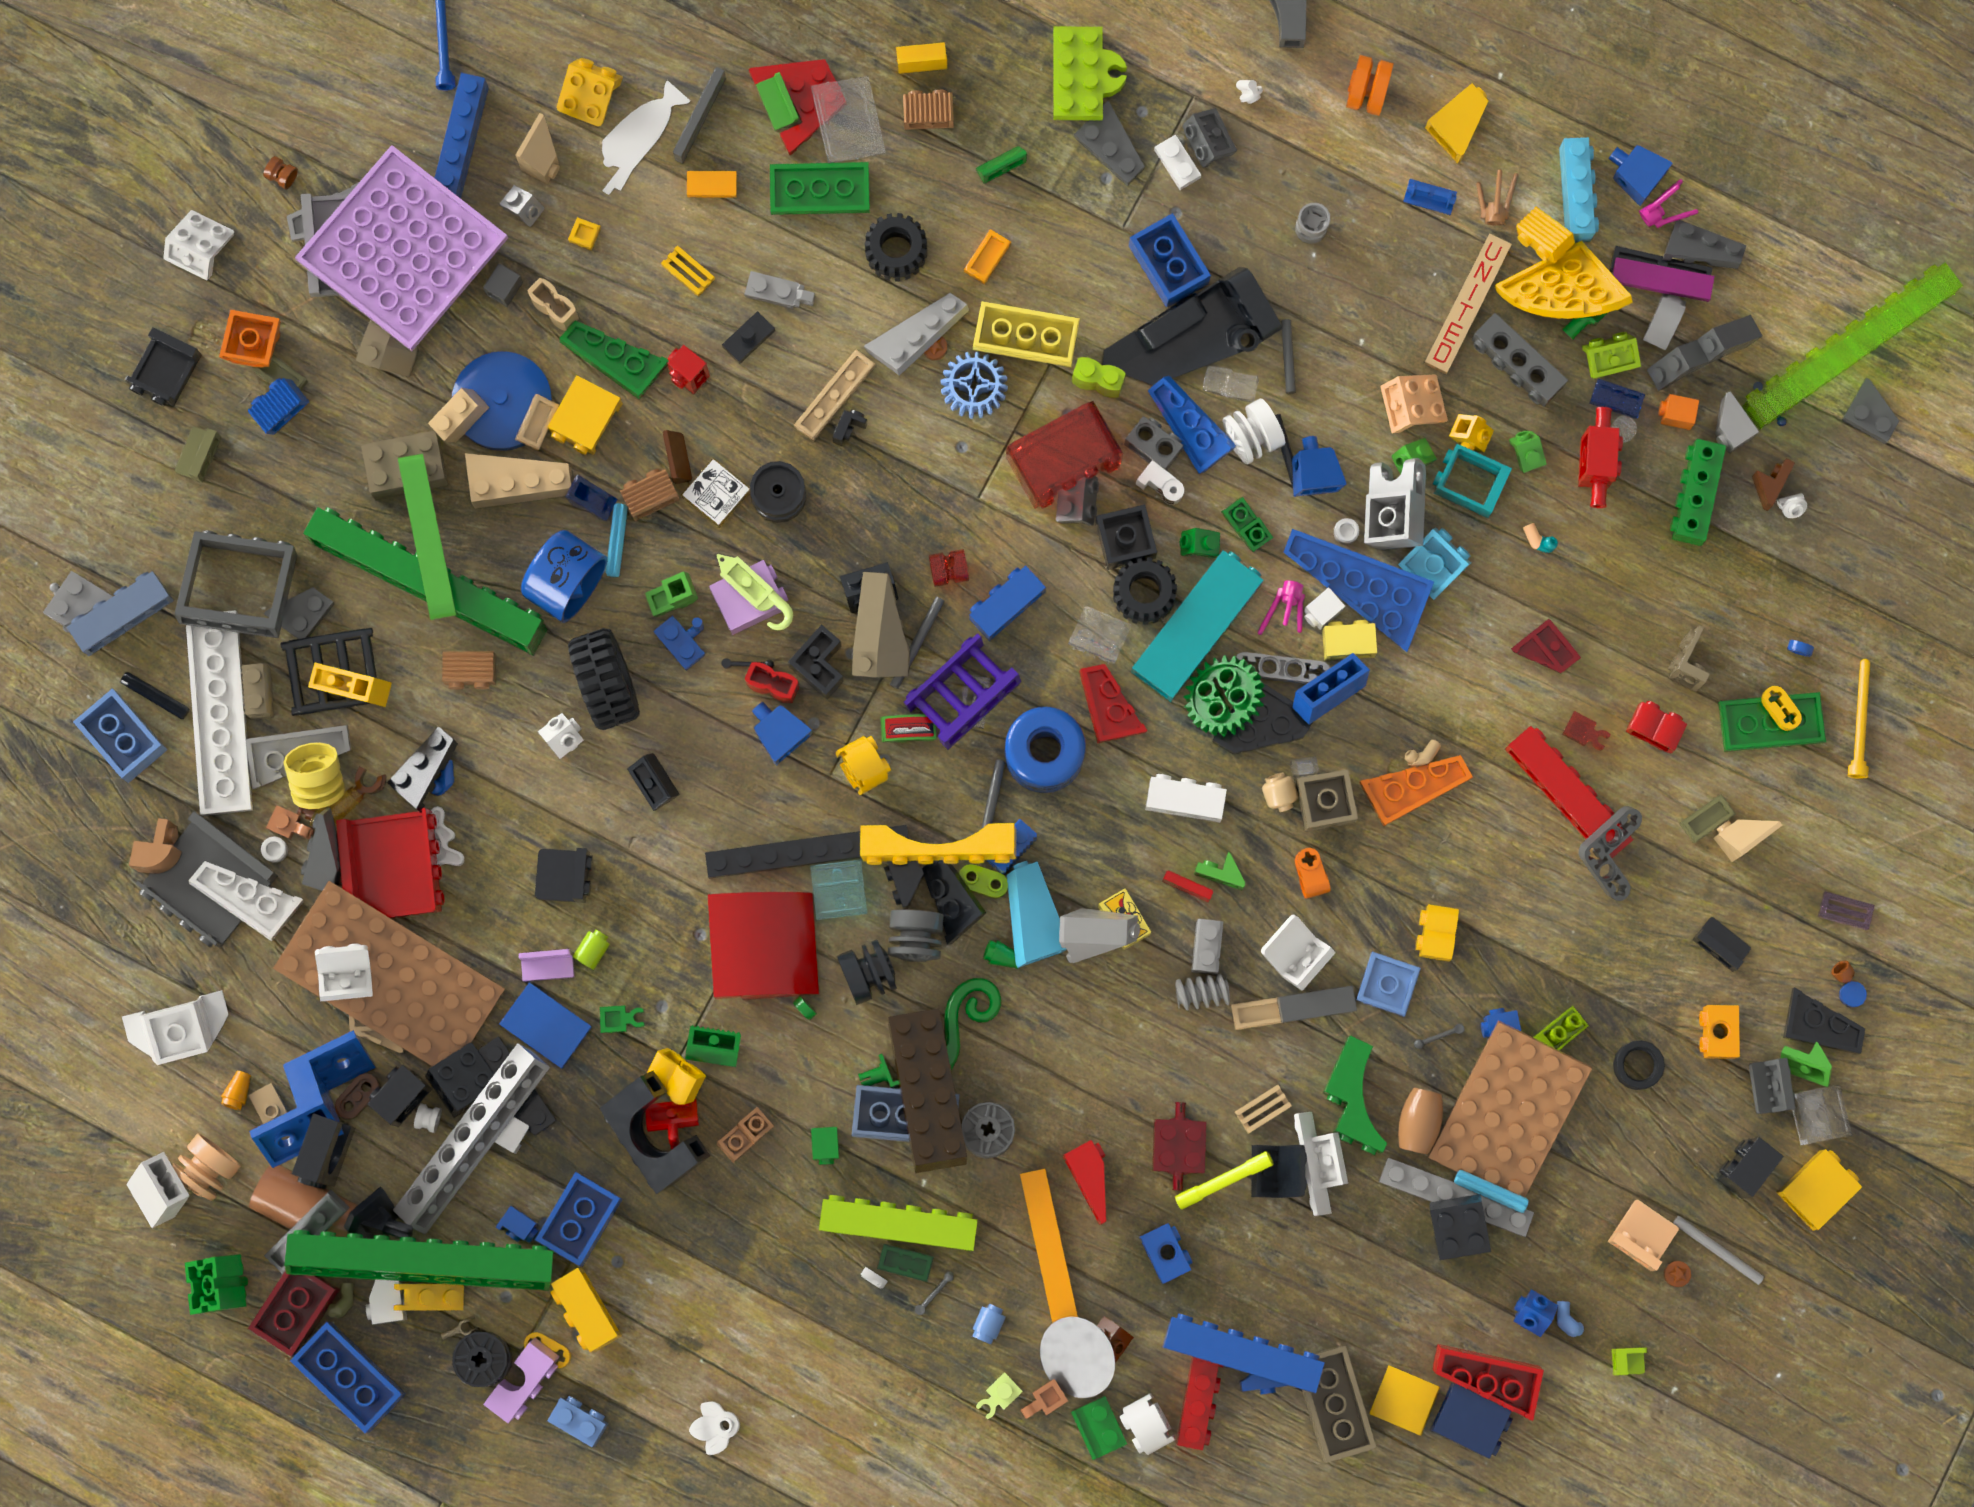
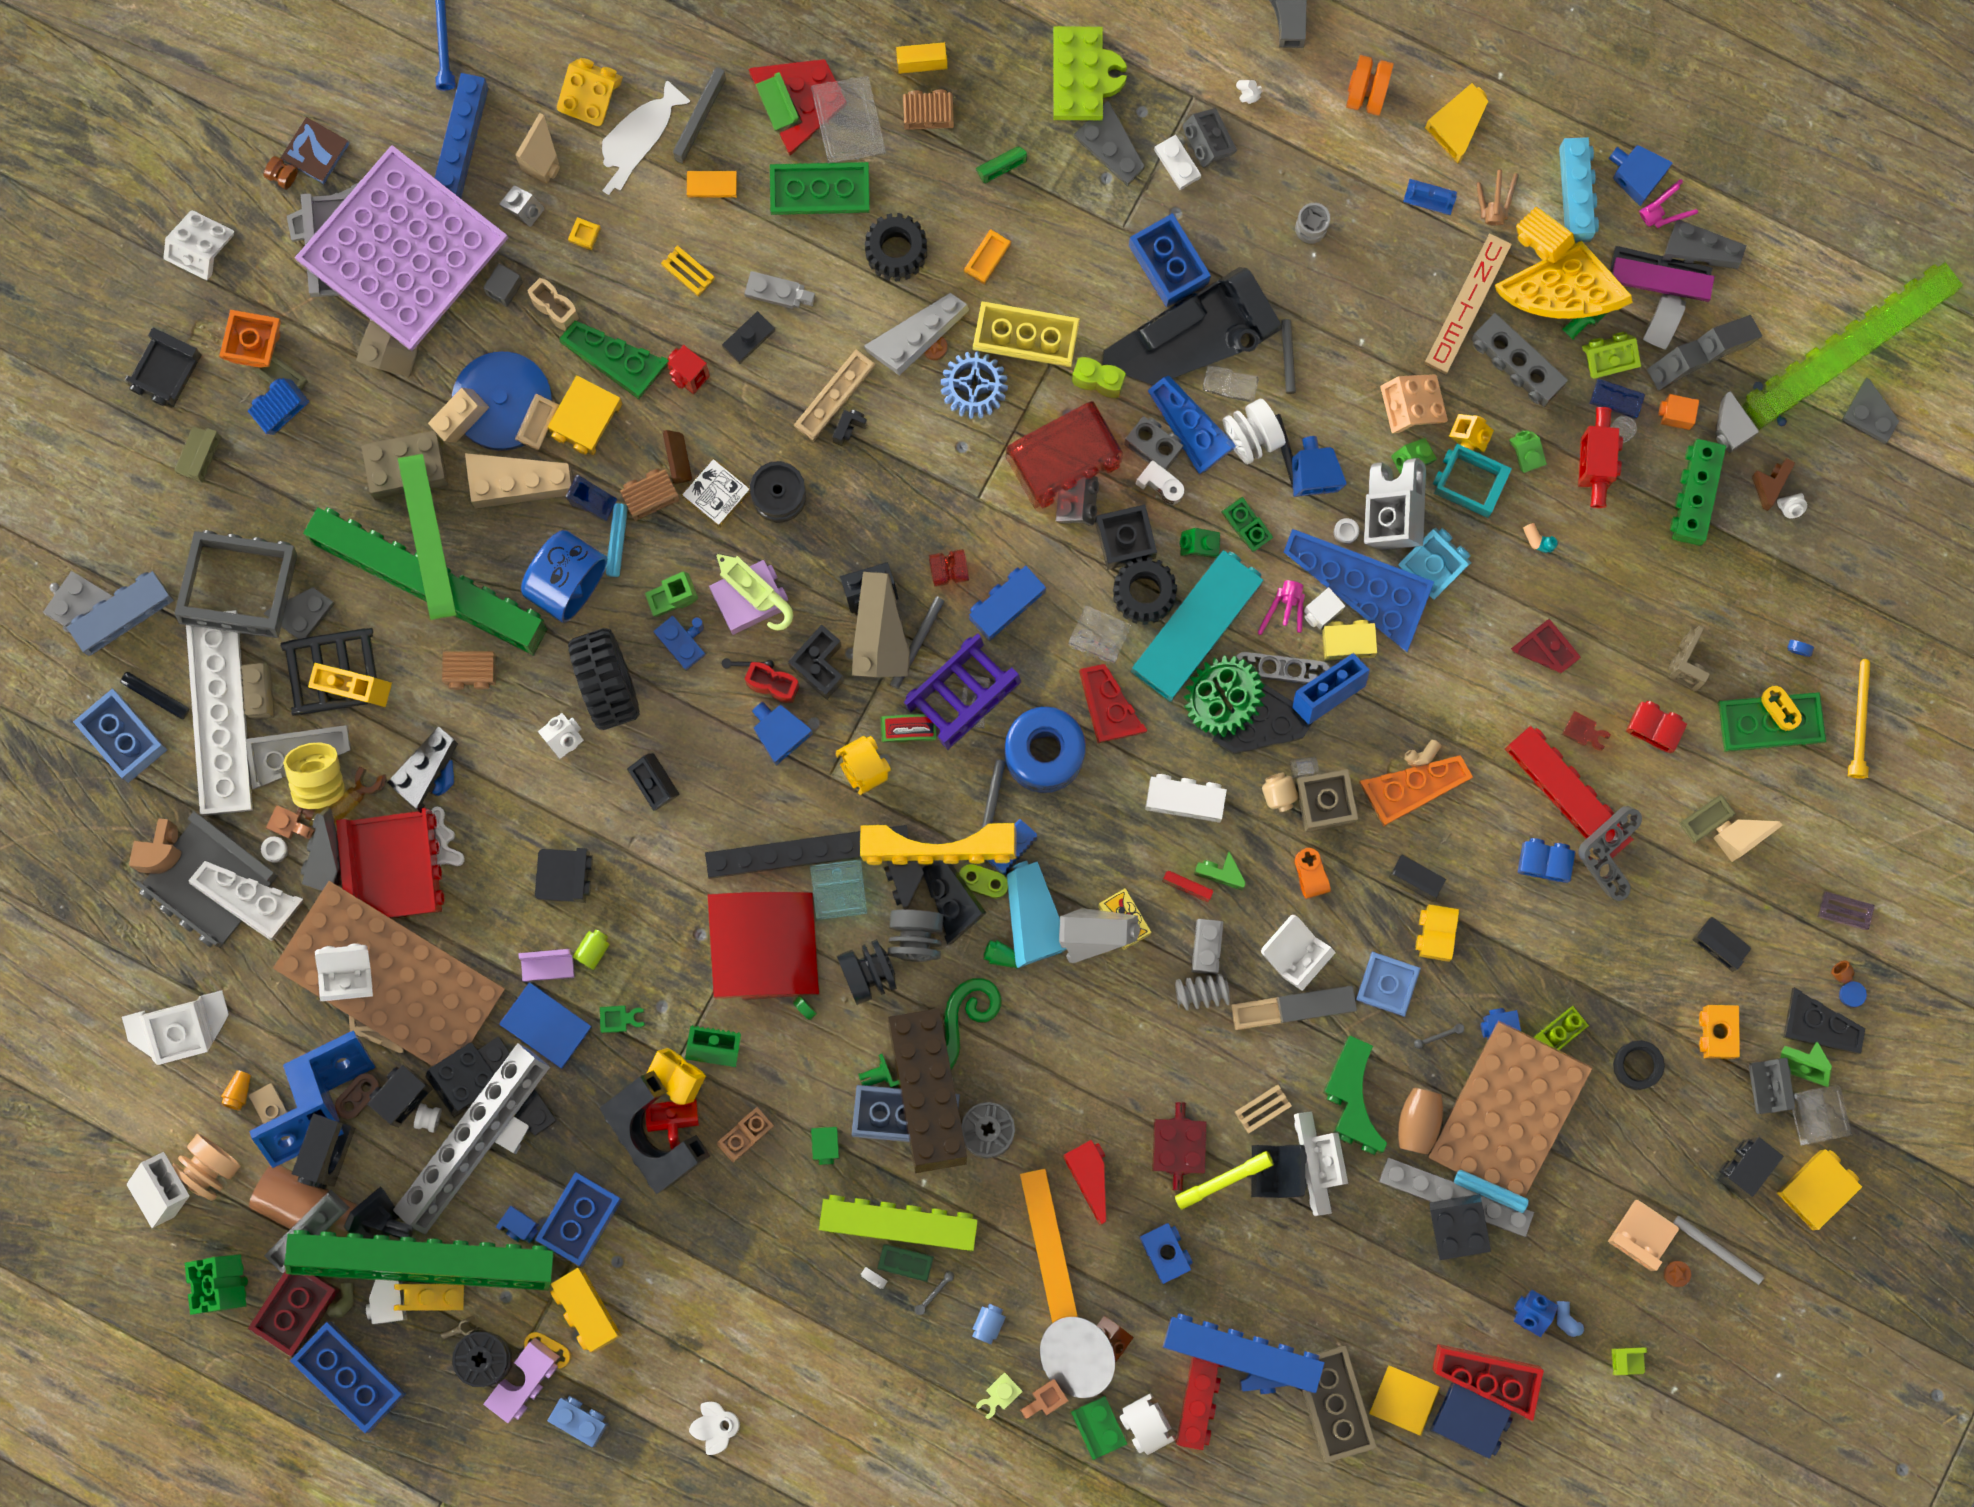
(315, 150): none -> reddish brown tile
(1417, 878): none -> black panel
(1546, 861): none -> blue brick

